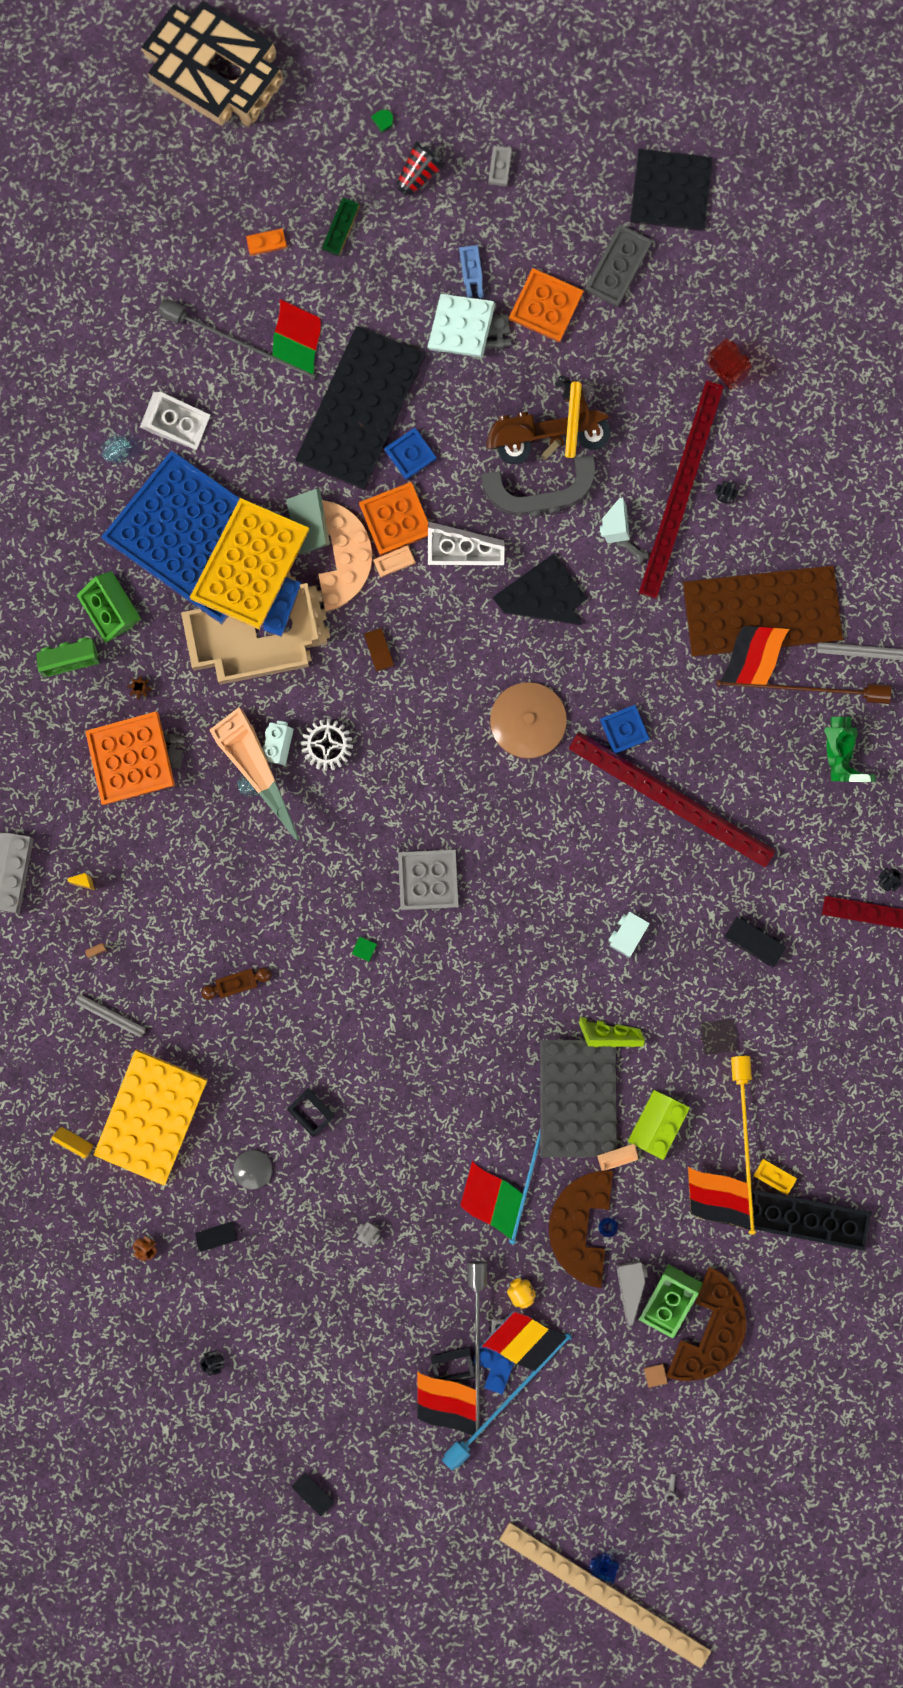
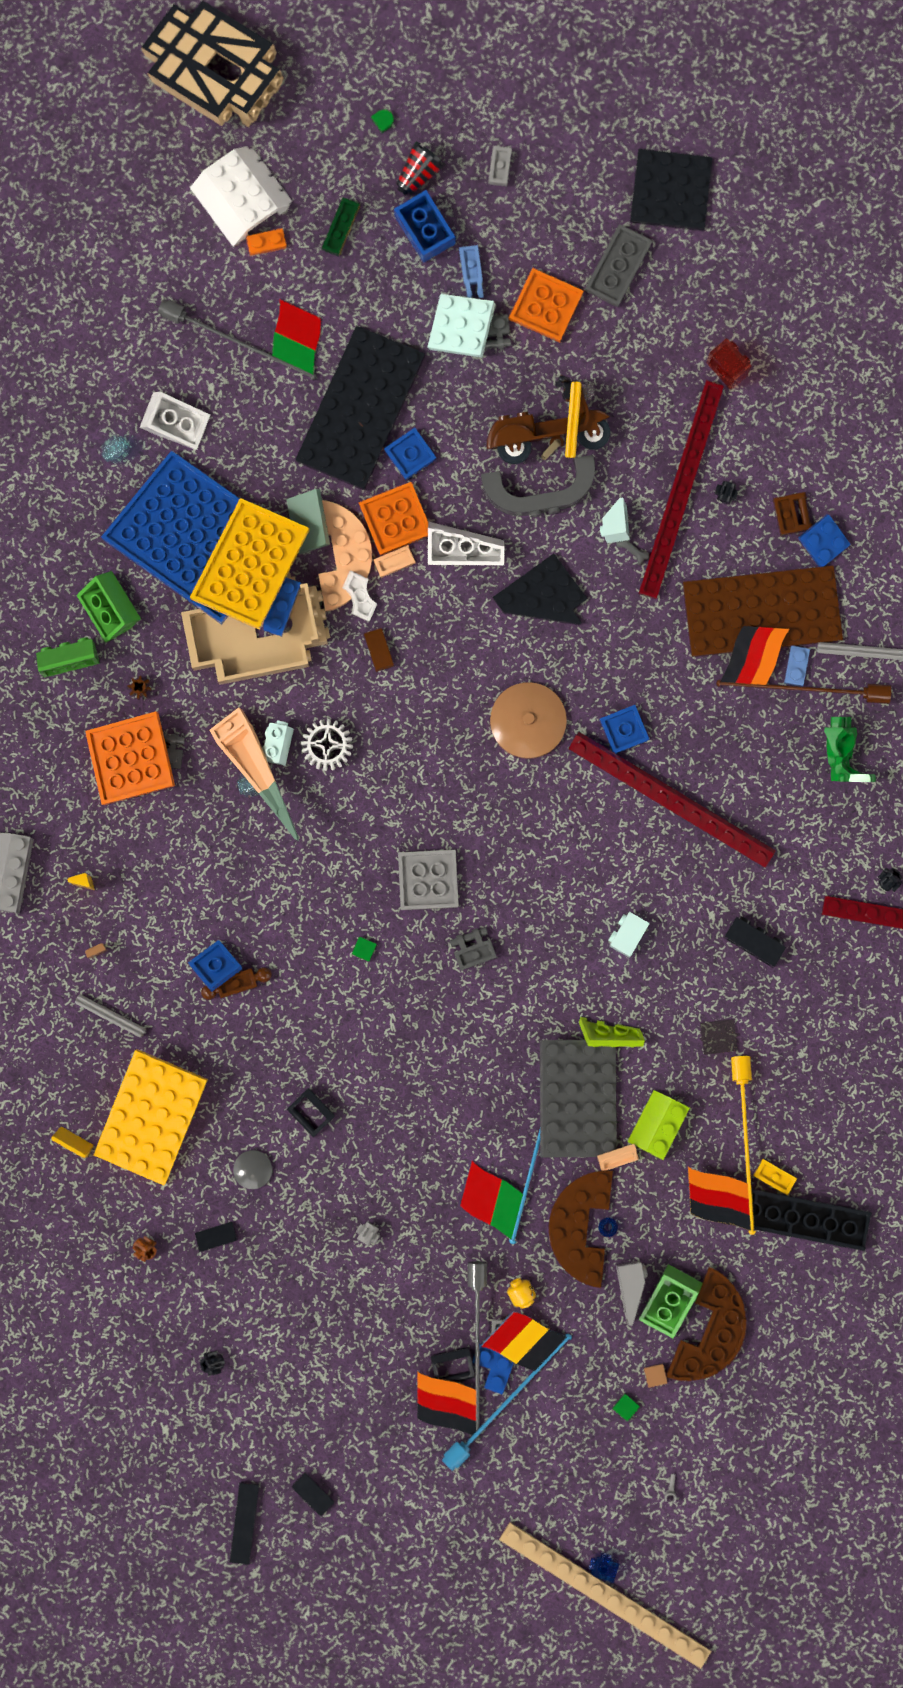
(215, 965): none -> blue plate
(239, 193): none -> white slope
(244, 1523): none -> black tile
(357, 588): none -> white tile
(424, 226): none -> blue brick
(474, 954): none -> dark grey plate
(626, 1407): none -> green tile
(787, 516): none -> reddish brown plate
(797, 666): none -> medium blue plate
(824, 541): none -> blue plate

